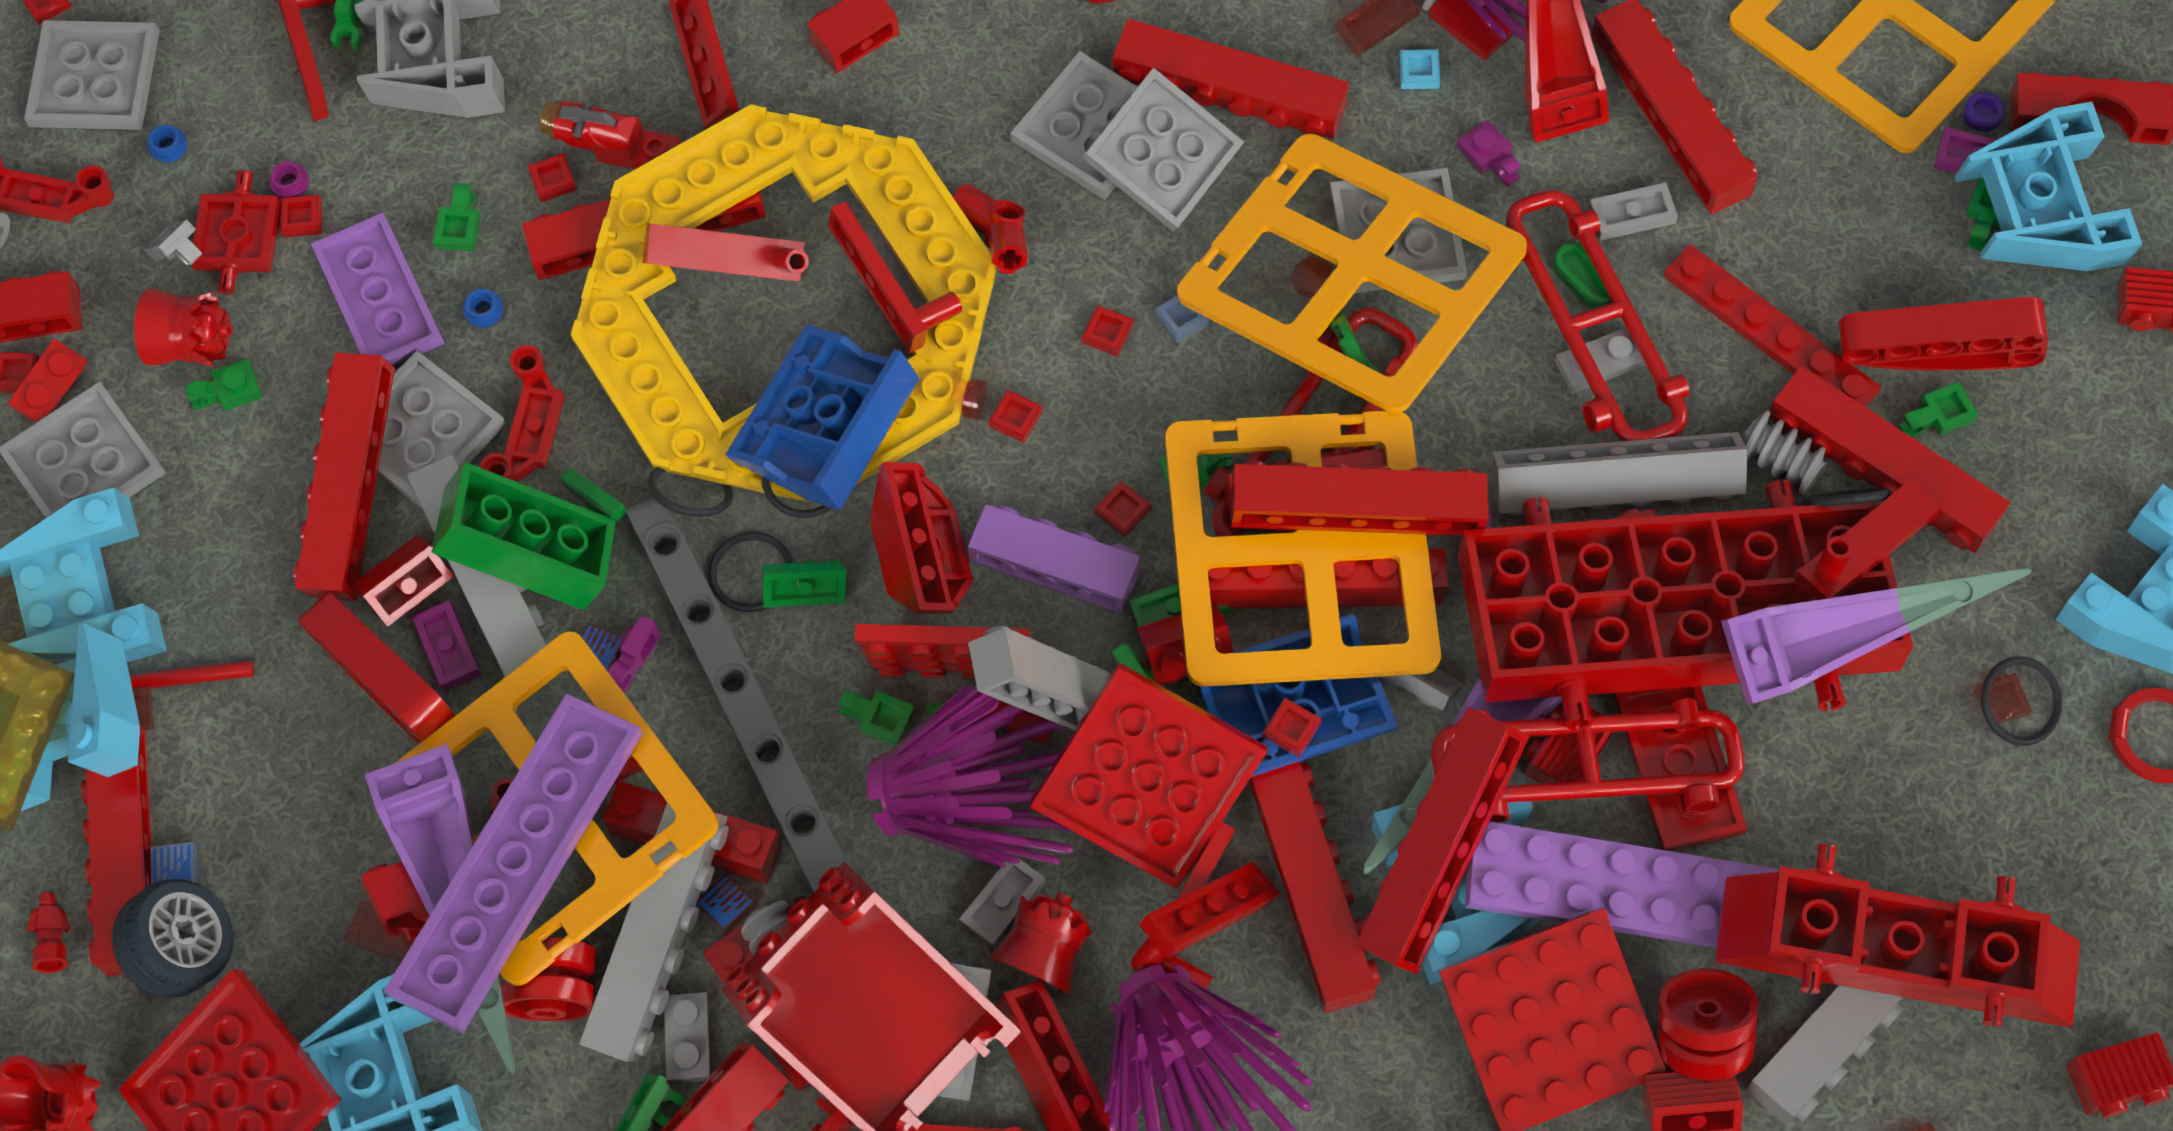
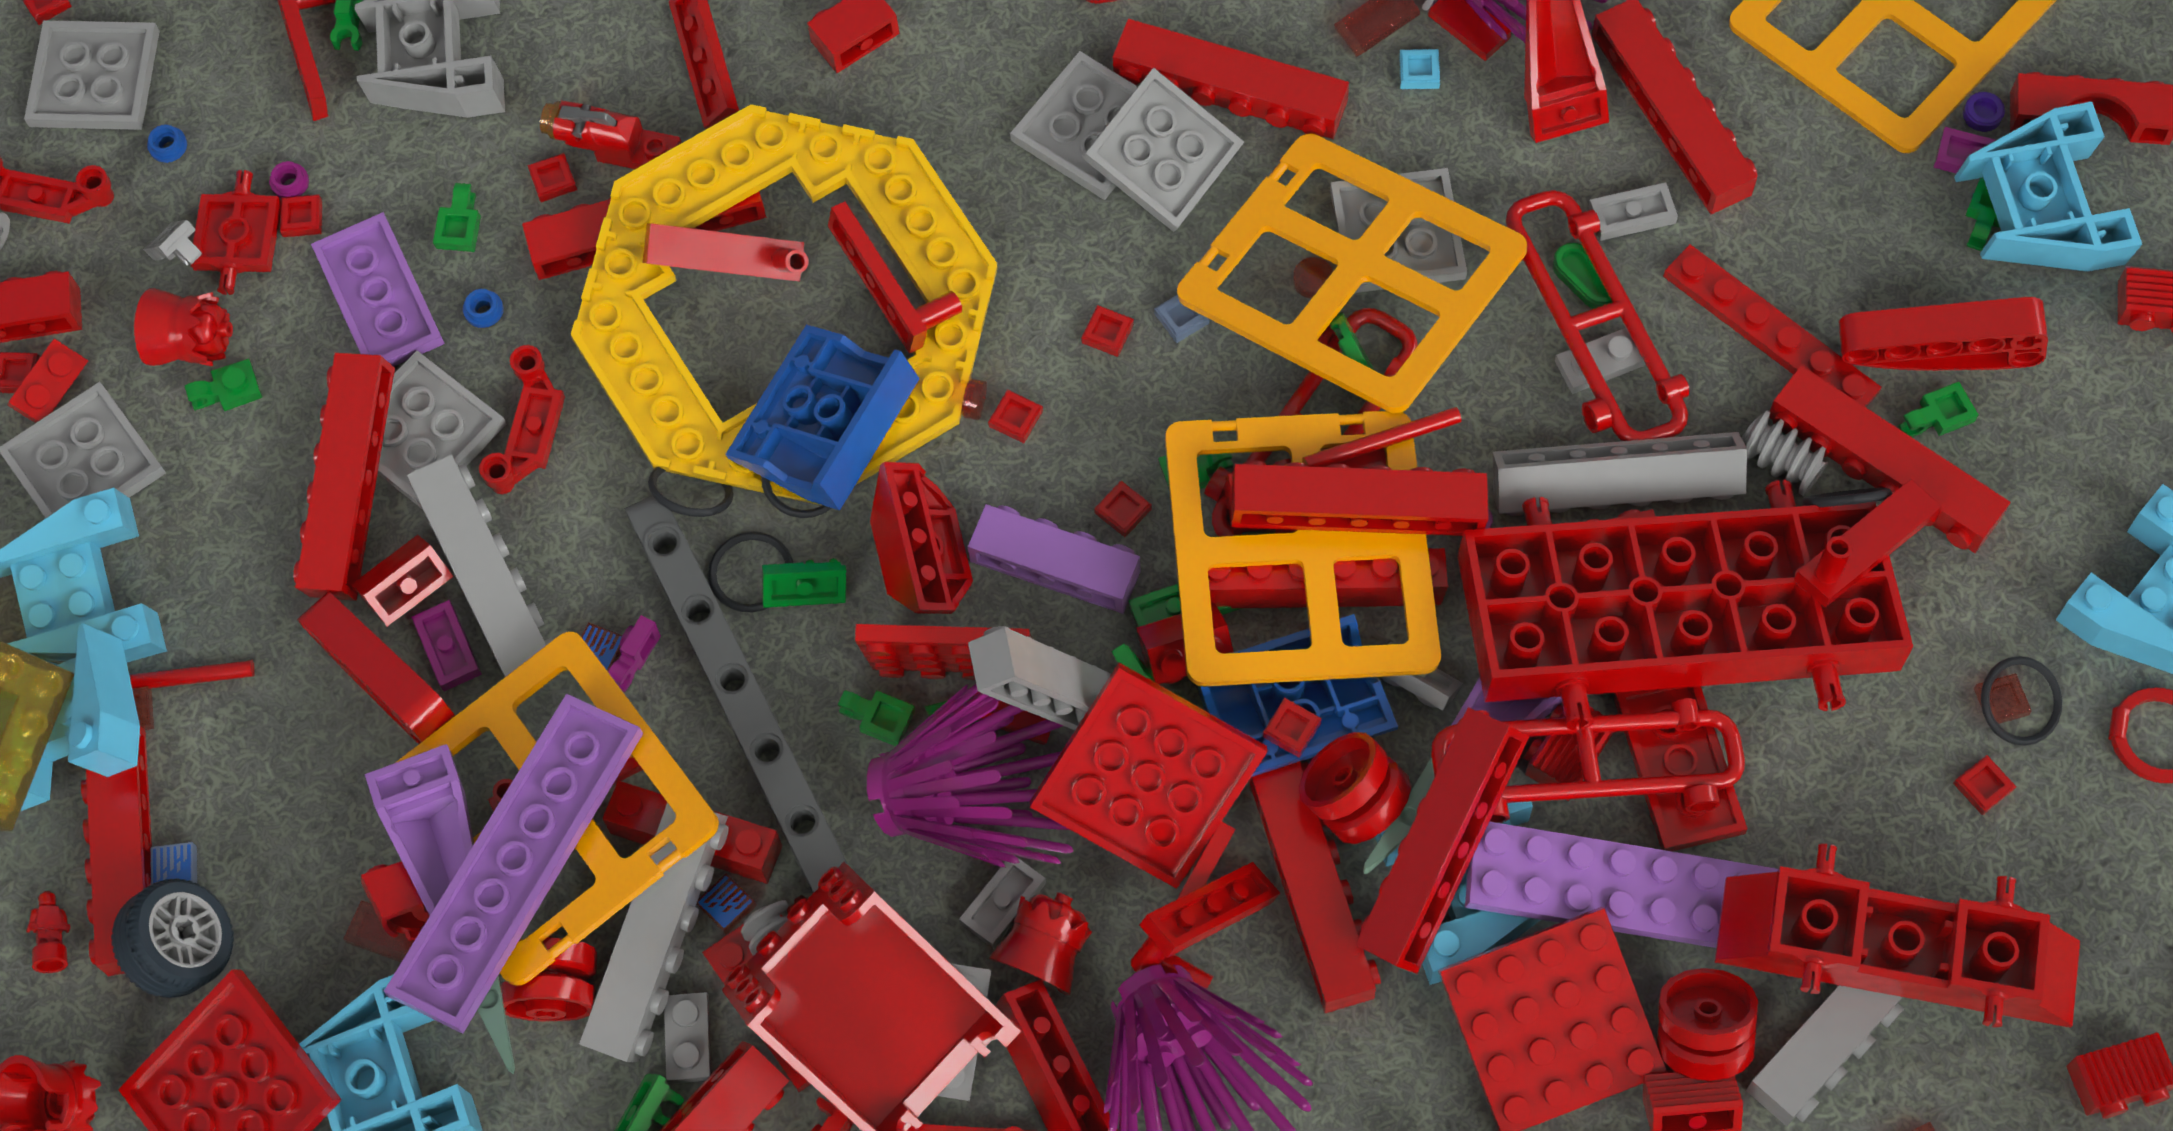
(524, 536): green brick -> none
(598, 499): green tile -> none
(999, 222): red piece -> none
(1355, 788): none -> red wheel
(1384, 438): none -> red bar
(1490, 149): magenta plate -> none
(1799, 642): medium lavender plate -> none
(1984, 785): none -> red tile

